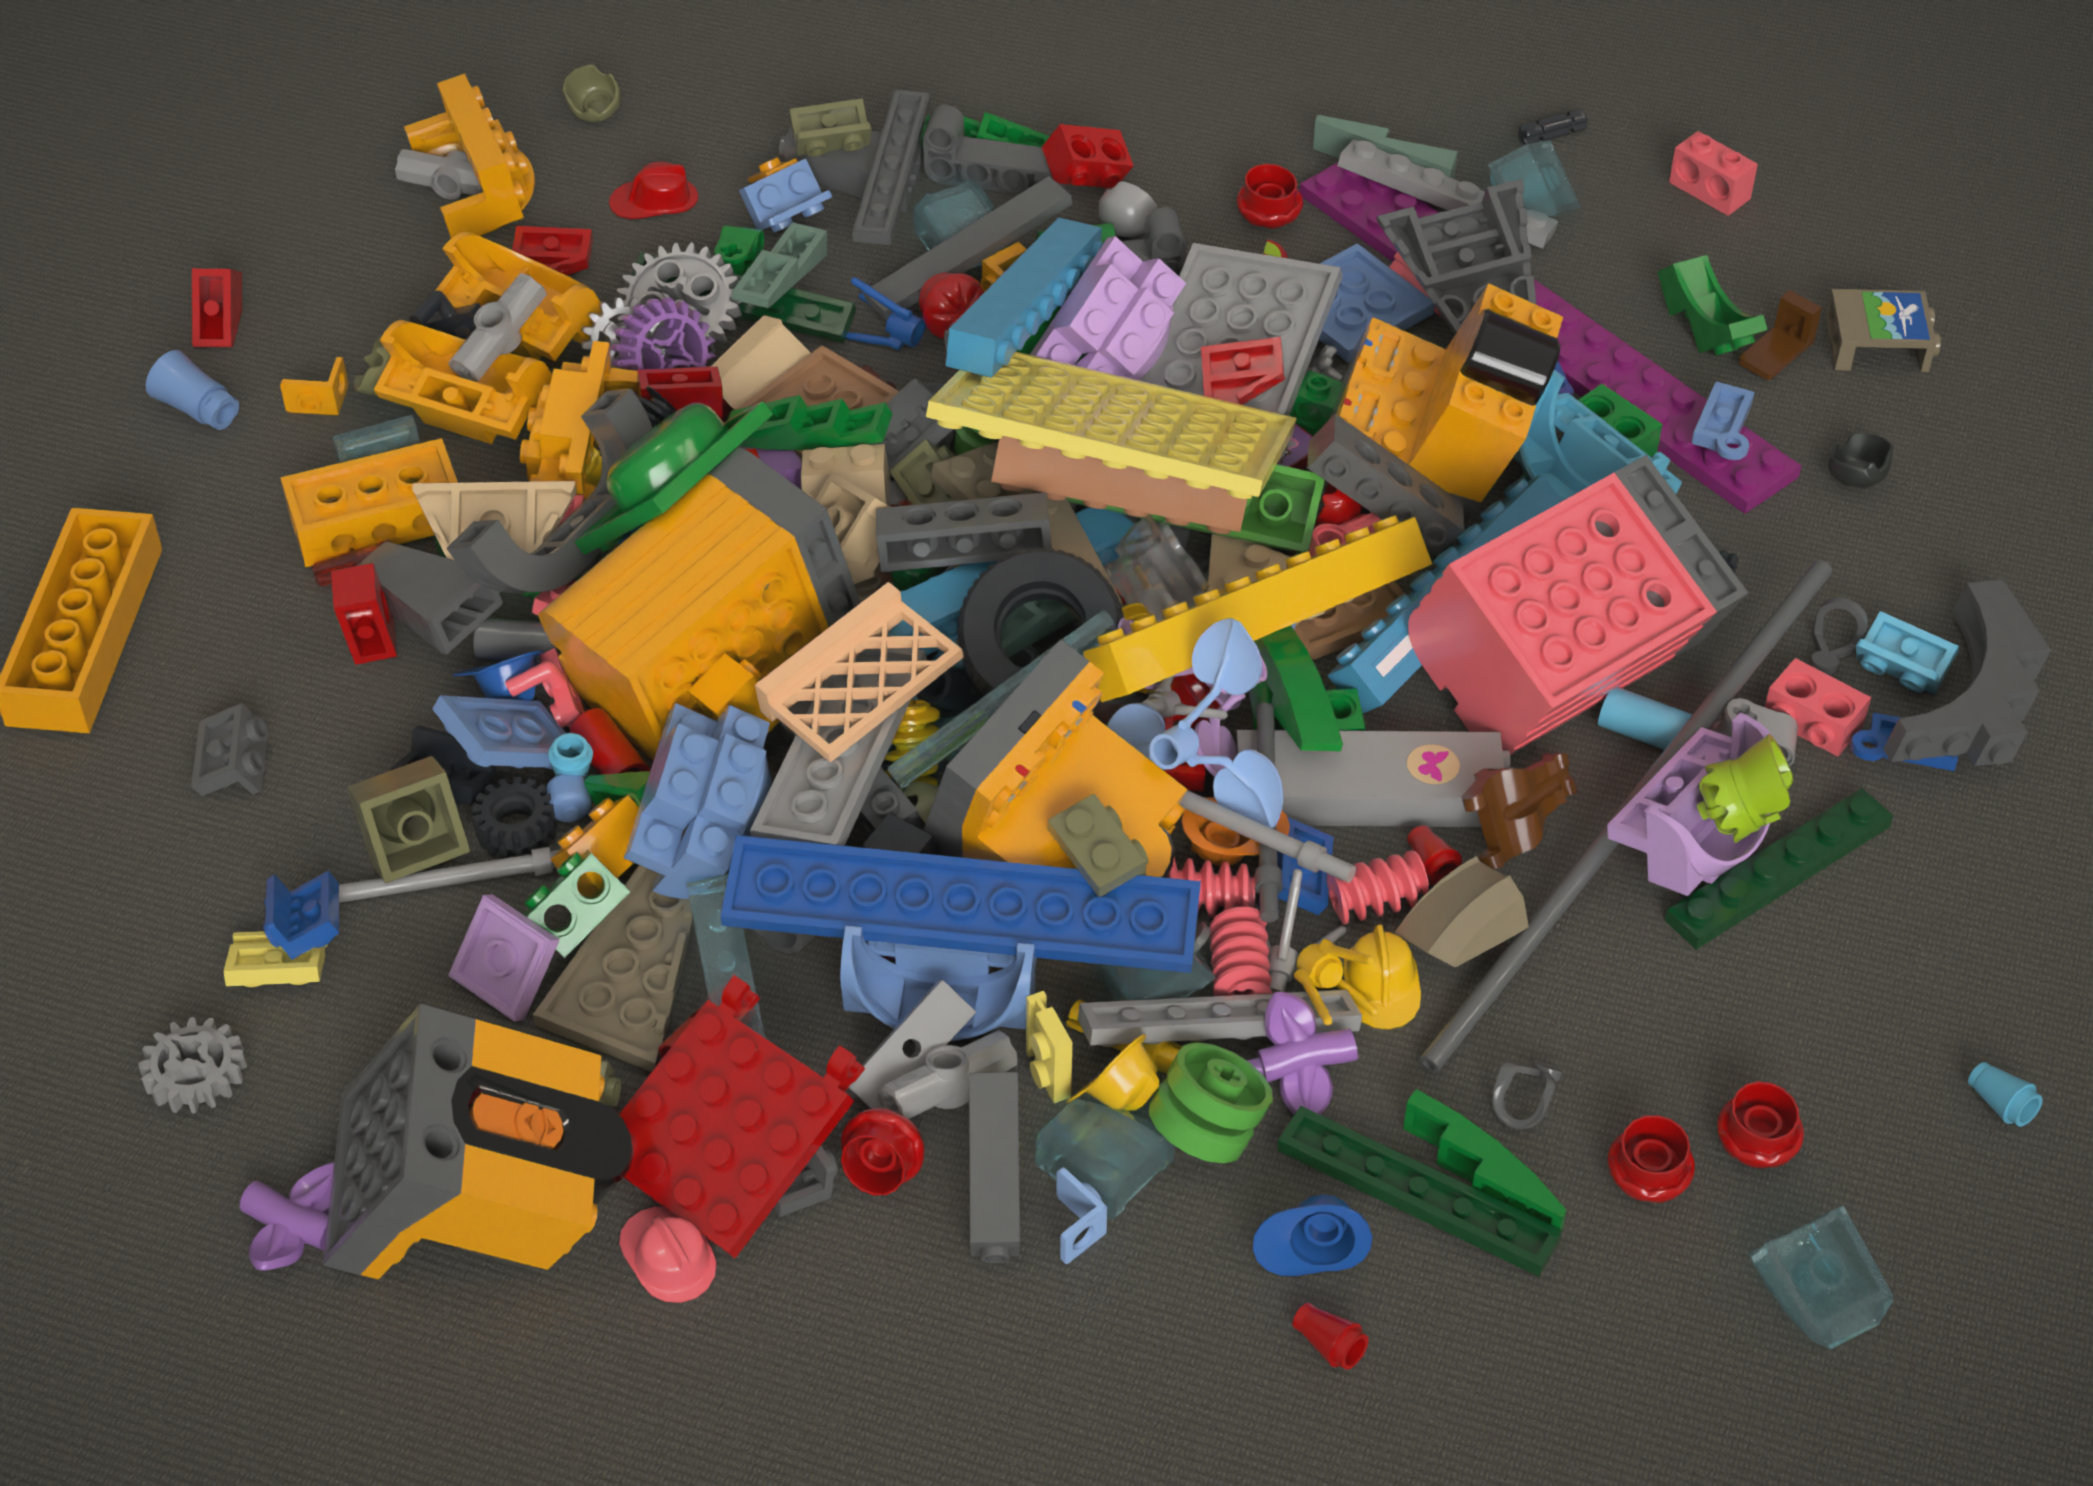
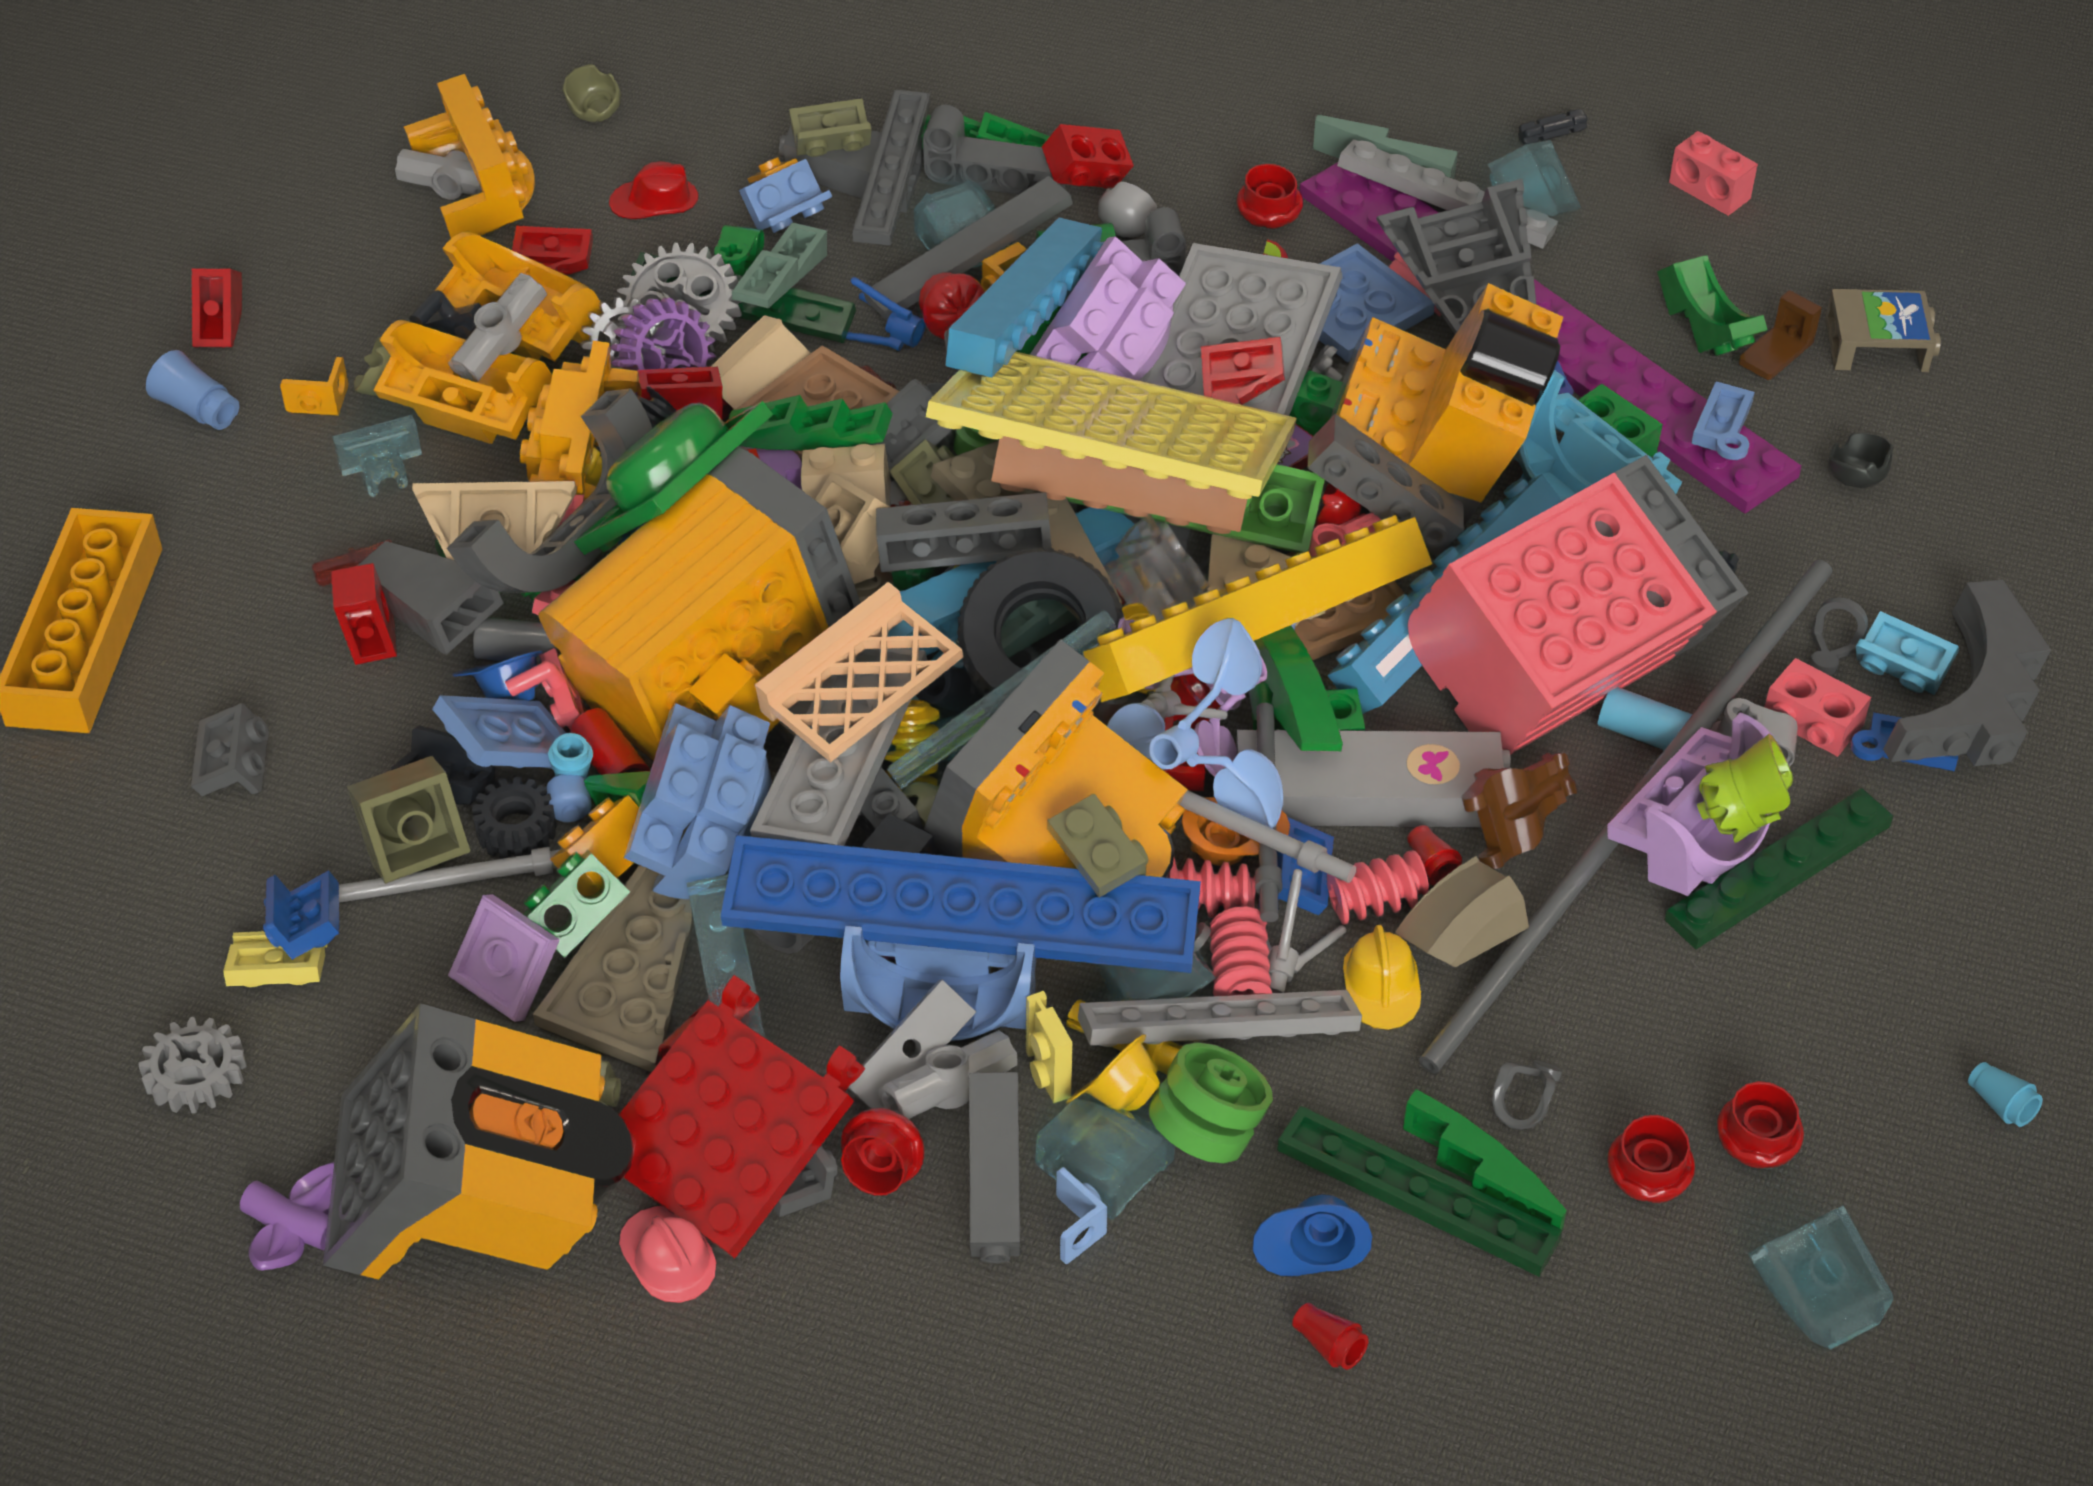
(364, 500): light orange brick -> none
(1301, 1053): medium lavender plant -> none
(1321, 967): yellow plant -> none

